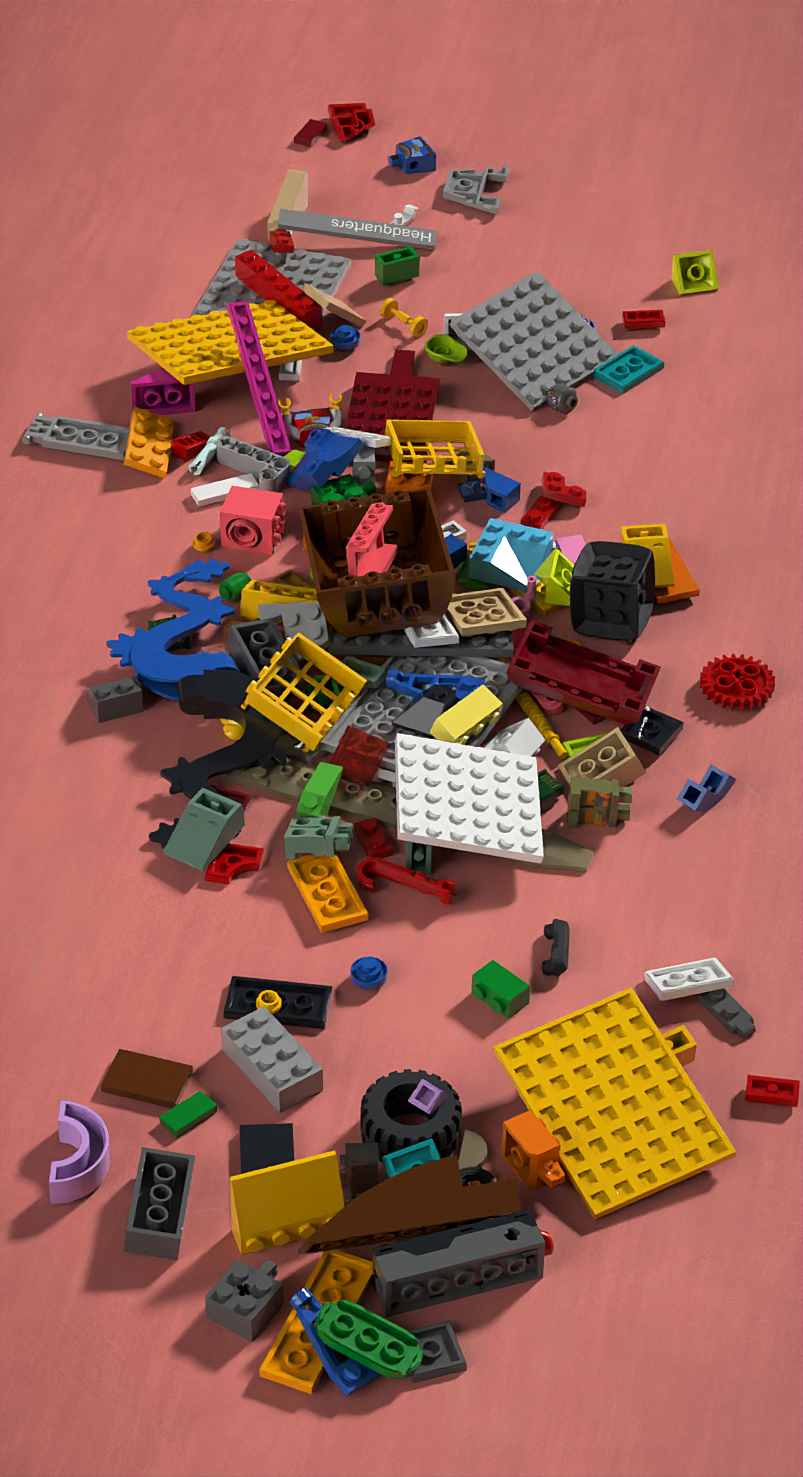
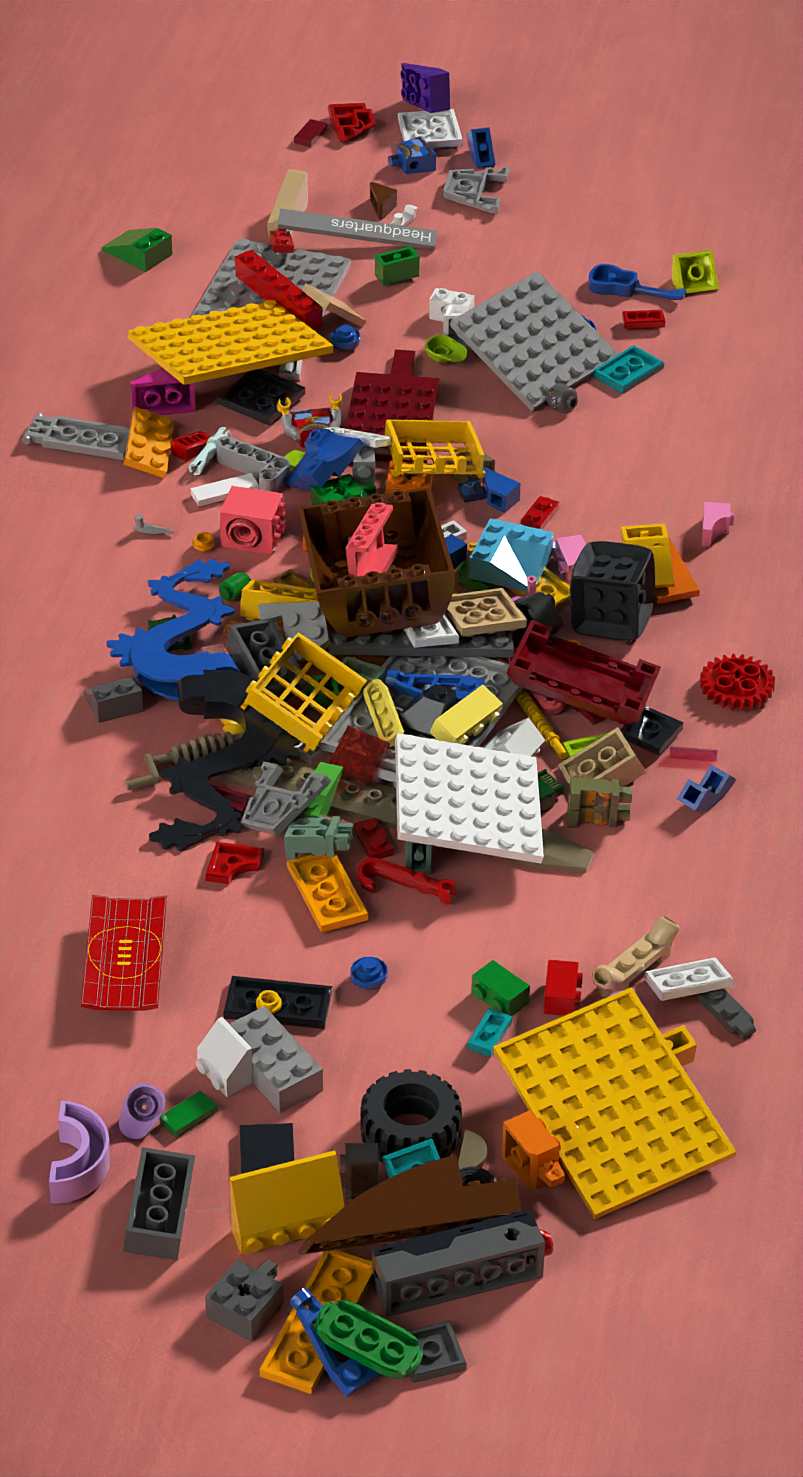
(124, 954): none -> red hinge
(136, 1121): none -> lavender cap
(141, 247): none -> green slope
(146, 528): none -> light grey bar
(147, 1078): reddish brown tile -> none
(193, 751): none -> dark tan piece
(205, 829): sand green slope -> none
(225, 1059): none -> white slope
(258, 395): none -> black plate
(259, 378): dark pink tile -> none
(276, 807): none -> light grey wing
(382, 199): none -> reddish brown slope
(382, 711): none -> light yellow plate
(390, 309): yellow wheel -> none
(425, 87): none -> dark purple slope
(427, 1097): lavender slope -> none
(437, 128): none -> white plate
(449, 302): none -> white brick
(481, 147): none -> blue slope
(489, 1032): none -> teal plate
(540, 609): none -> pearl dark grey brick
(554, 488): red plate -> none
(556, 576): neon yellow slope -> none
(560, 949): black piece -> none
(561, 987): none -> red brick
(610, 279): none -> blue piece
(650, 948): none -> tan plate
(693, 753): none -> clear pink piece
(715, 521): none -> bright pink arch
(772, 1090): red plate -> none

